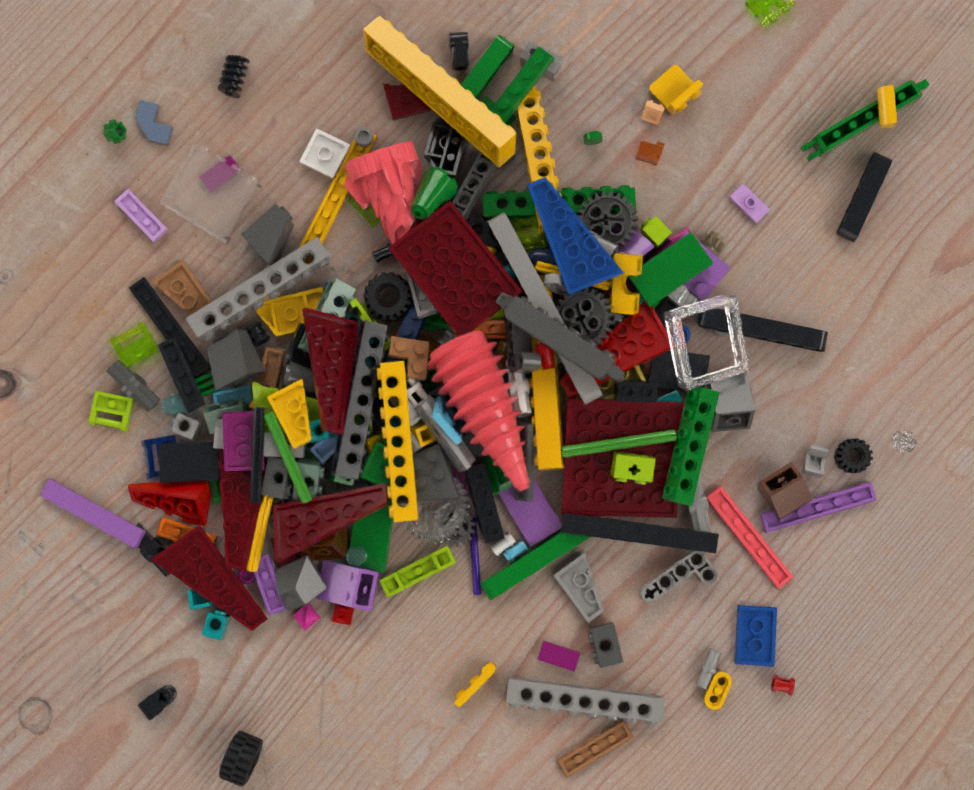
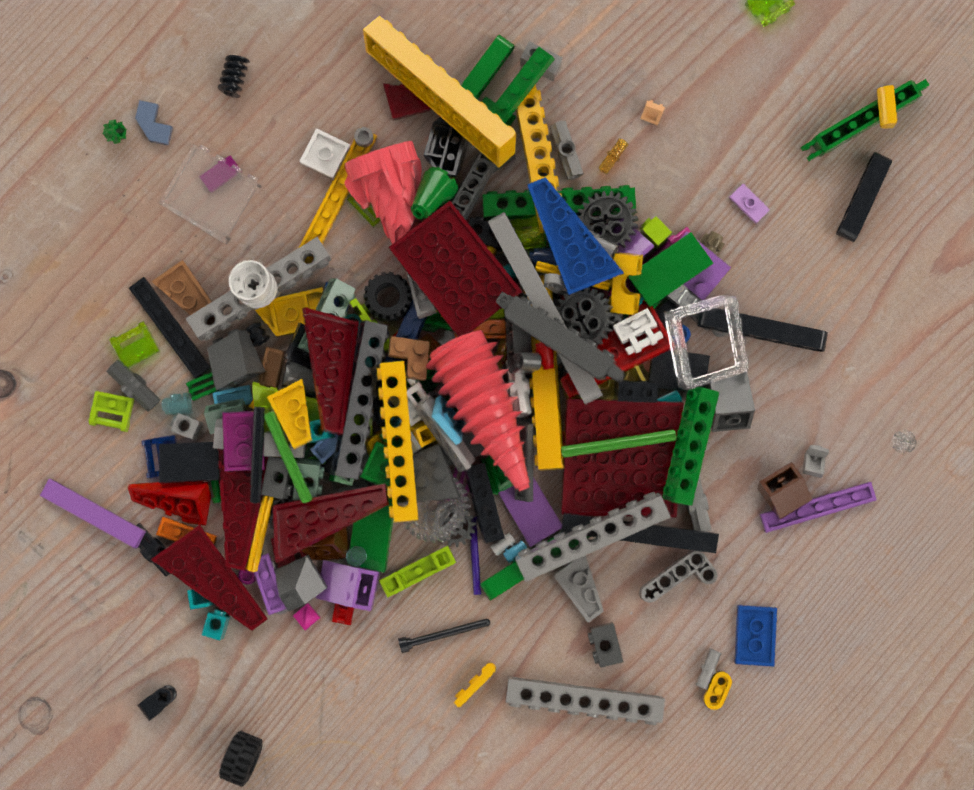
(141, 215): lavender plate -> none
(181, 374): black tile -> none
(245, 278): none -> white wheel
(270, 233): dark grey slope -> none
(382, 253): black pin -> none
(408, 643): none -> black piece
(458, 48): black piece -> none
(550, 562): none -> light grey brick
(558, 656): magenta tile -> none
(563, 139): none -> light grey piece
(593, 138): green tile -> none
(594, 748): medium nougat tile -> none
(613, 156): none -> clear yellow axle
(623, 461): lime brick -> none
(635, 326): none -> white plate
(649, 152): clear orange panel -> none
(675, 89): yellow bracket -> none
(749, 537): coral tile -> none
(783, 685): red bush -> none
(865, 455): black tyre -> none

